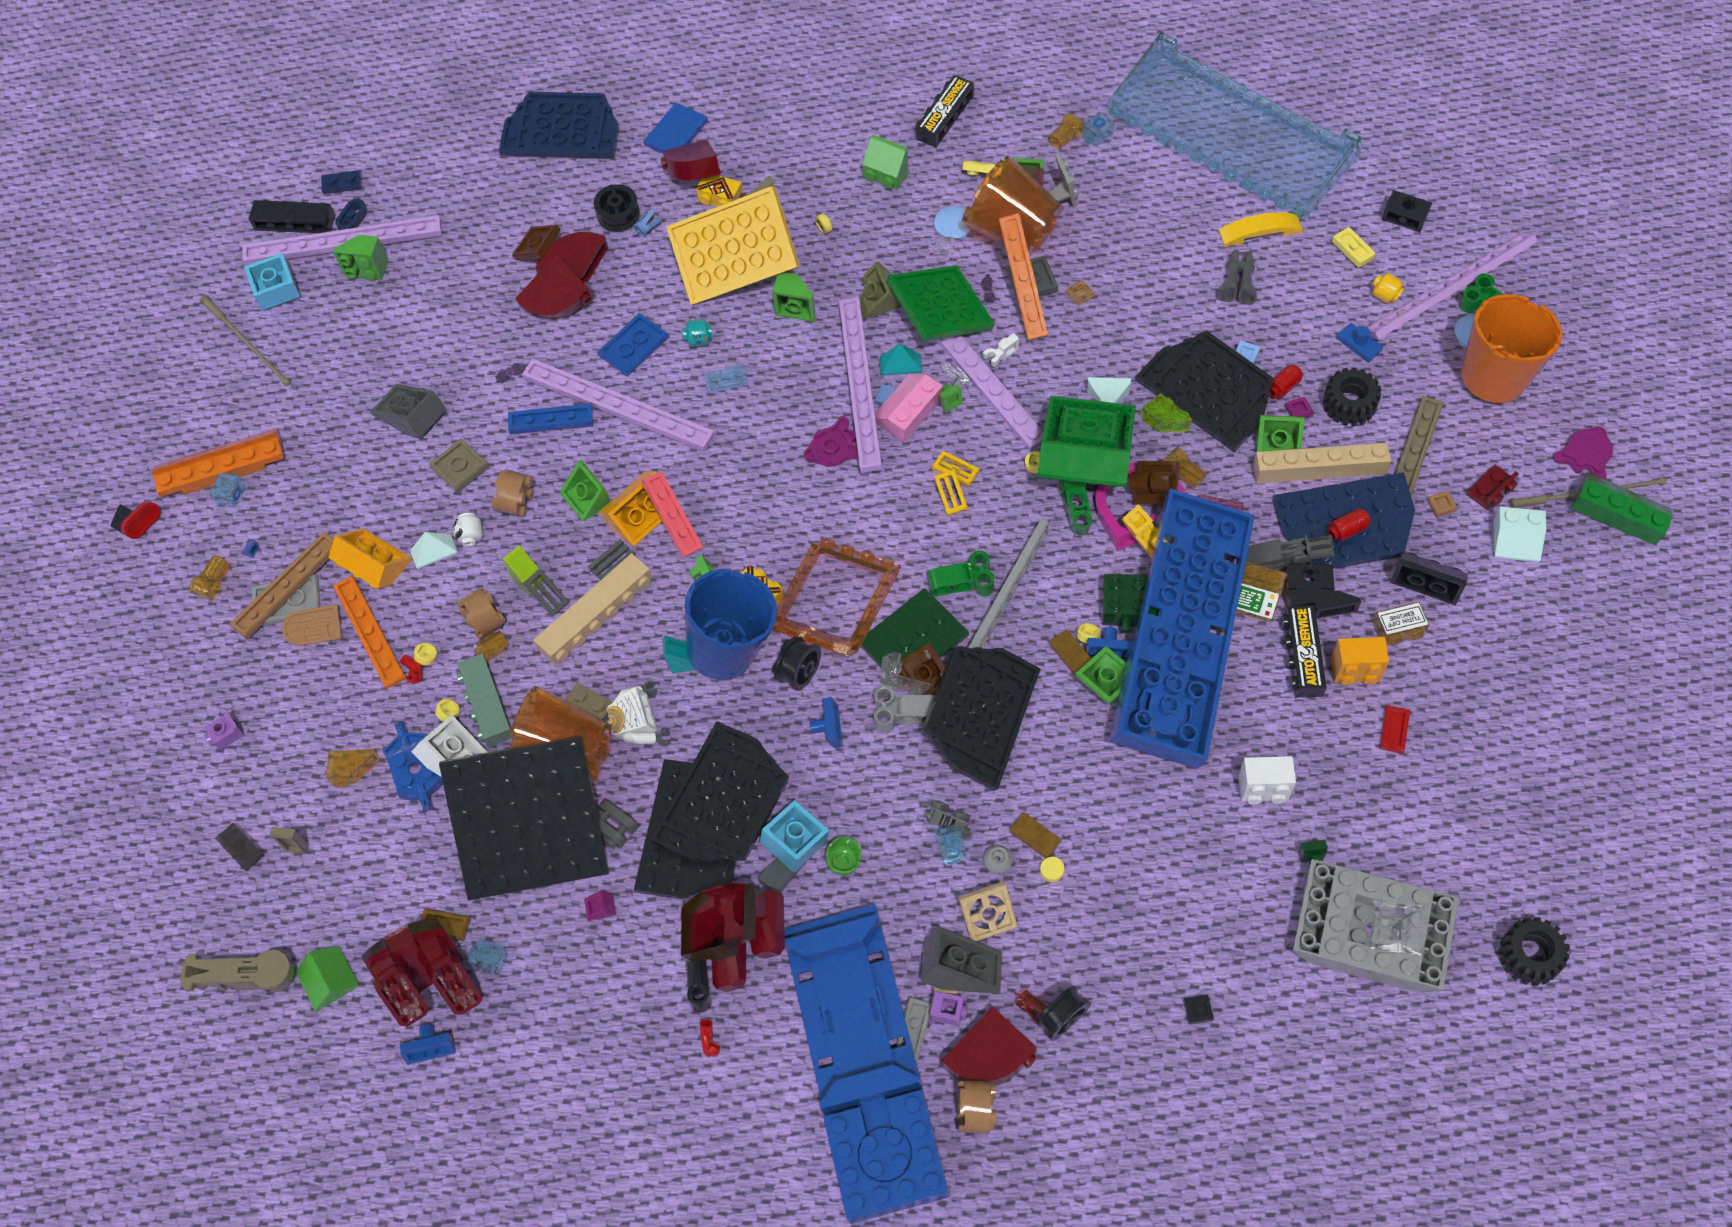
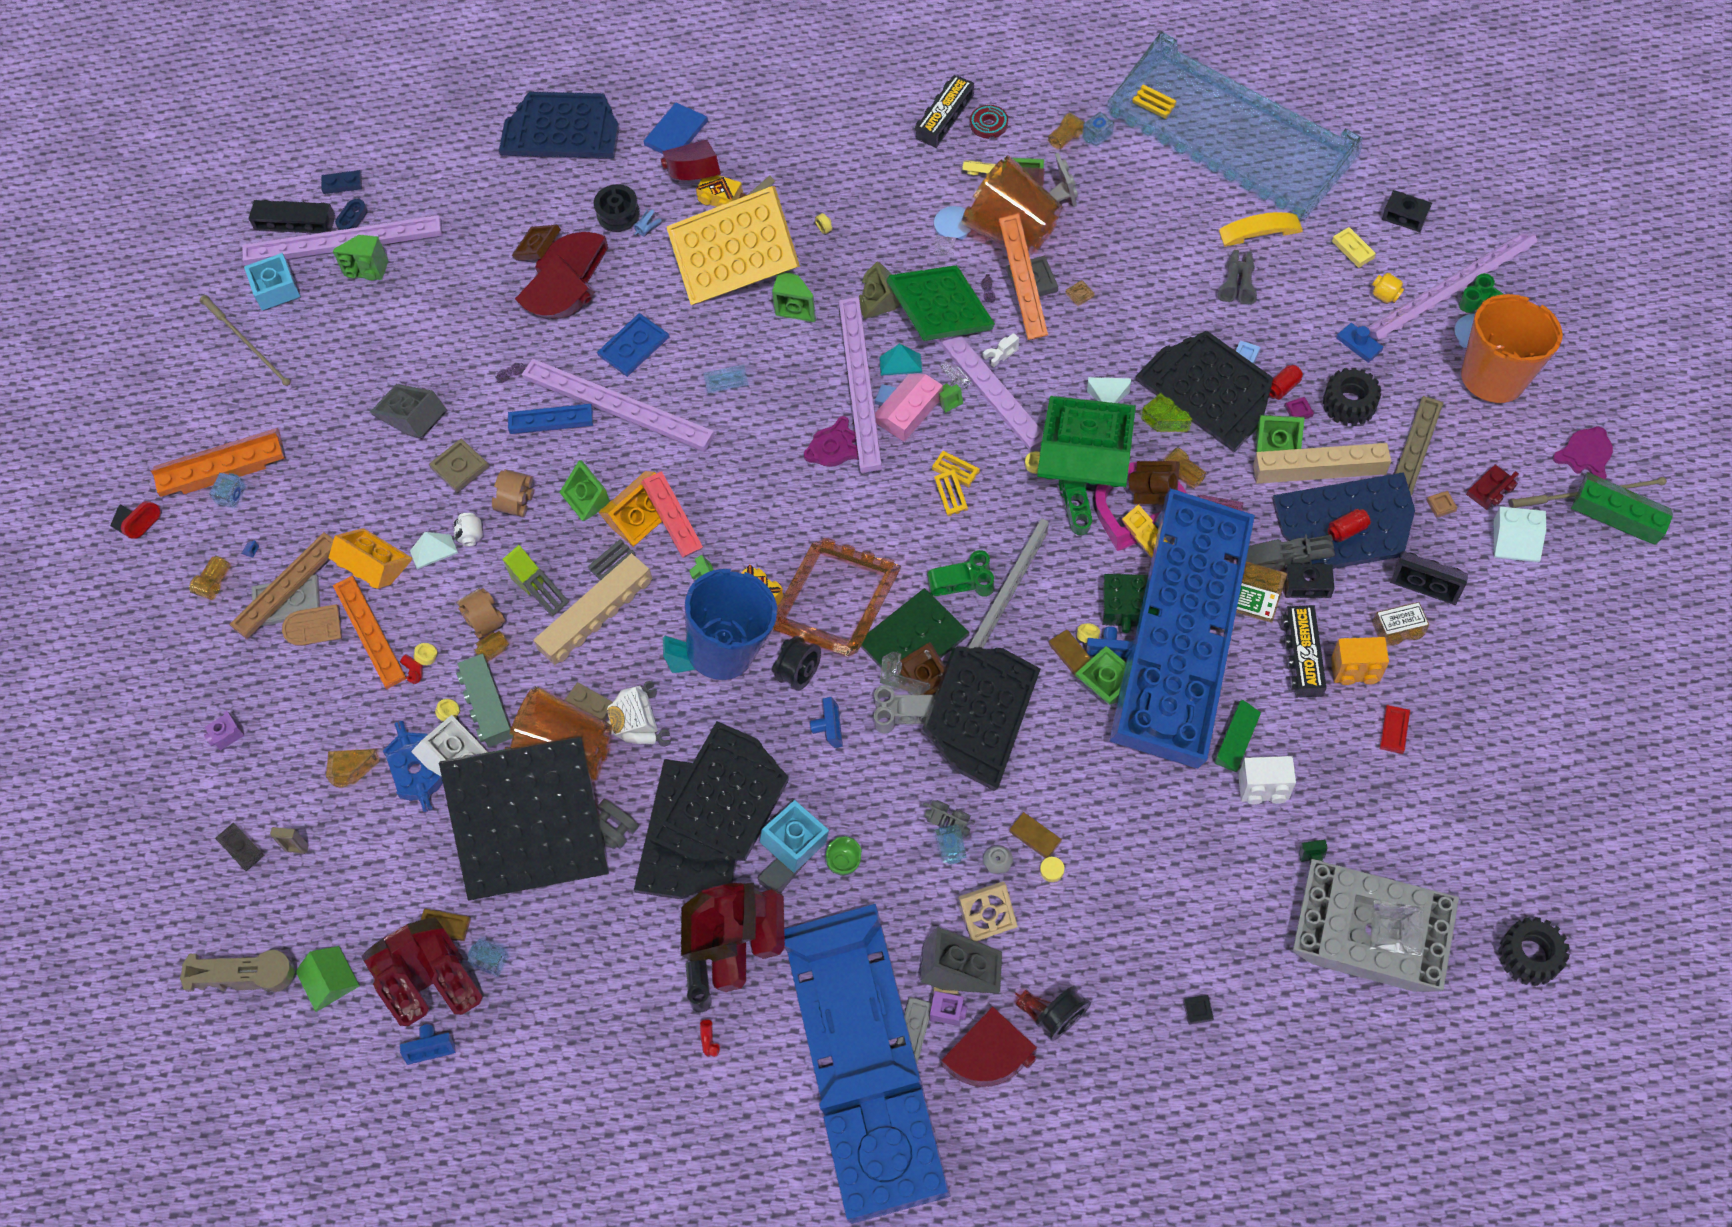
(600, 906): magenta slope -> none
(697, 333): teal head -> none
(885, 162): bright green slope -> none
(974, 1107): medium nougat brick -> none
(989, 112): none -> dark red tile
(1157, 99): none -> yellow tile
(1238, 736): none -> green slope
(1326, 601): black slope -> none

